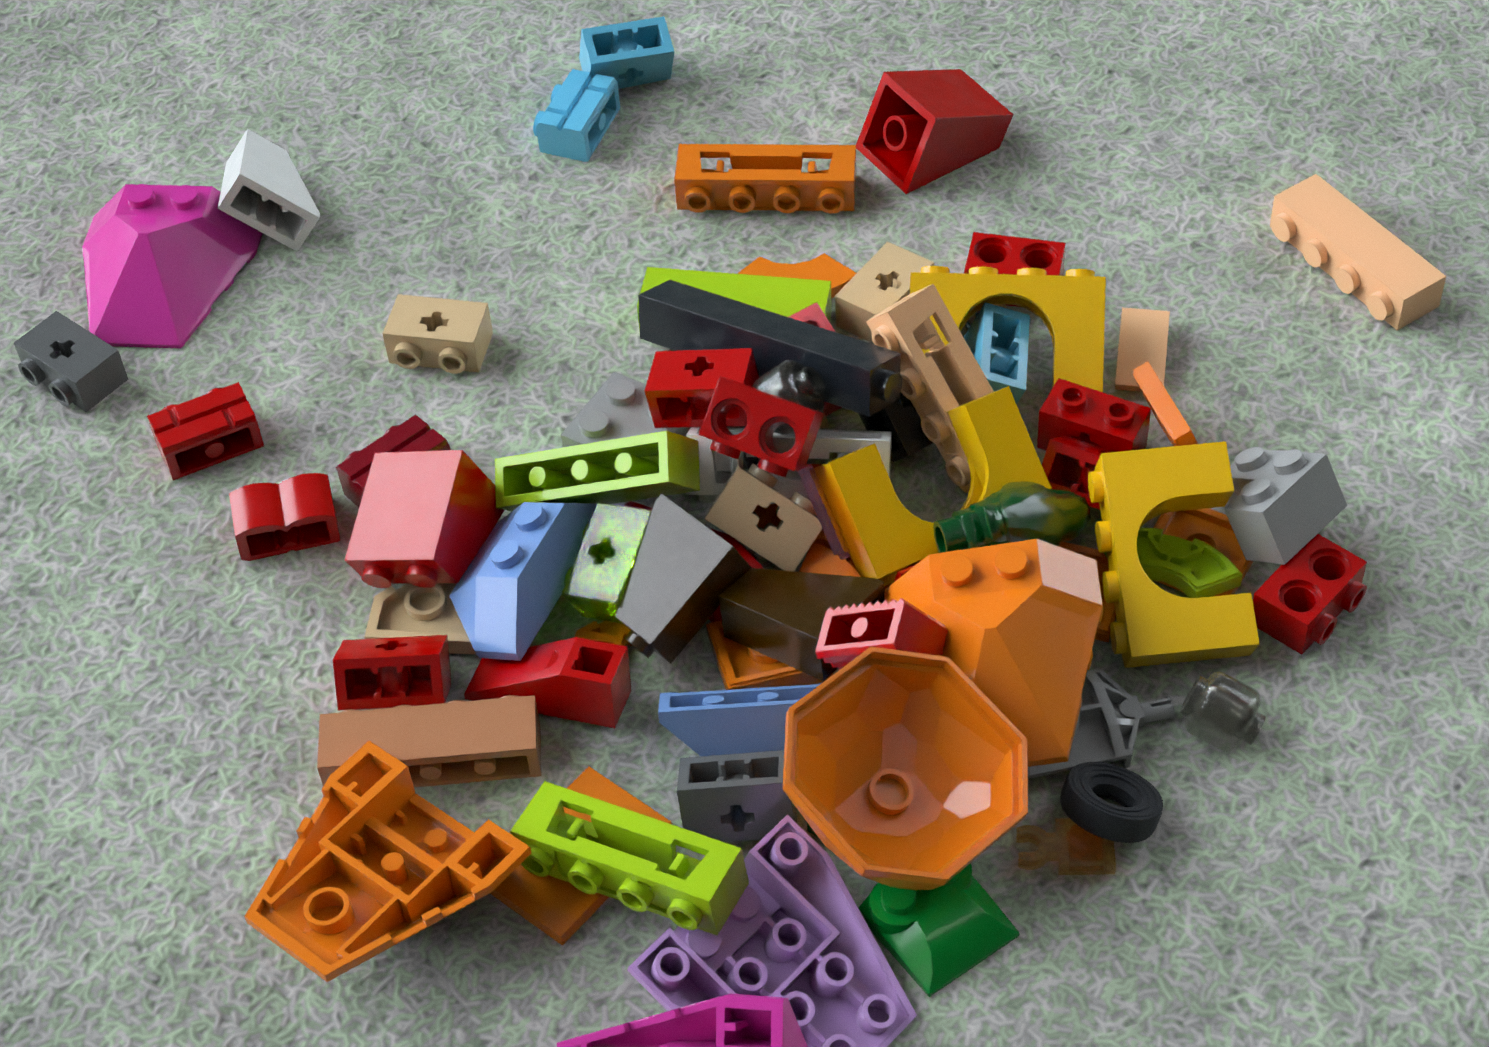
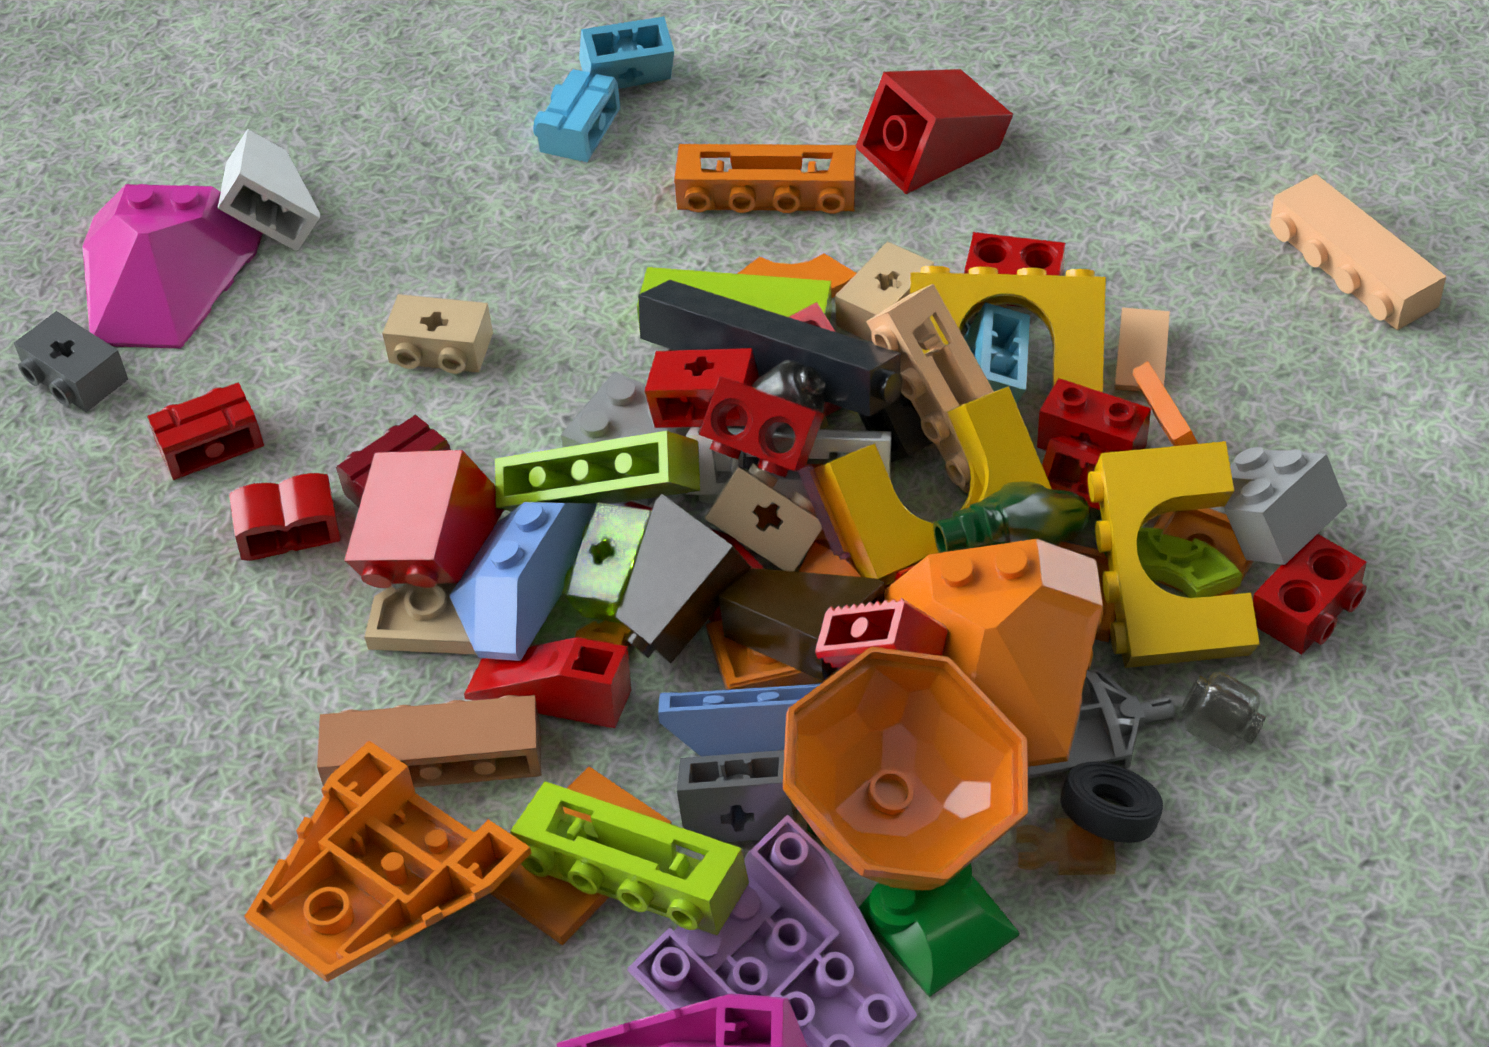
(392, 672): red brick -> none

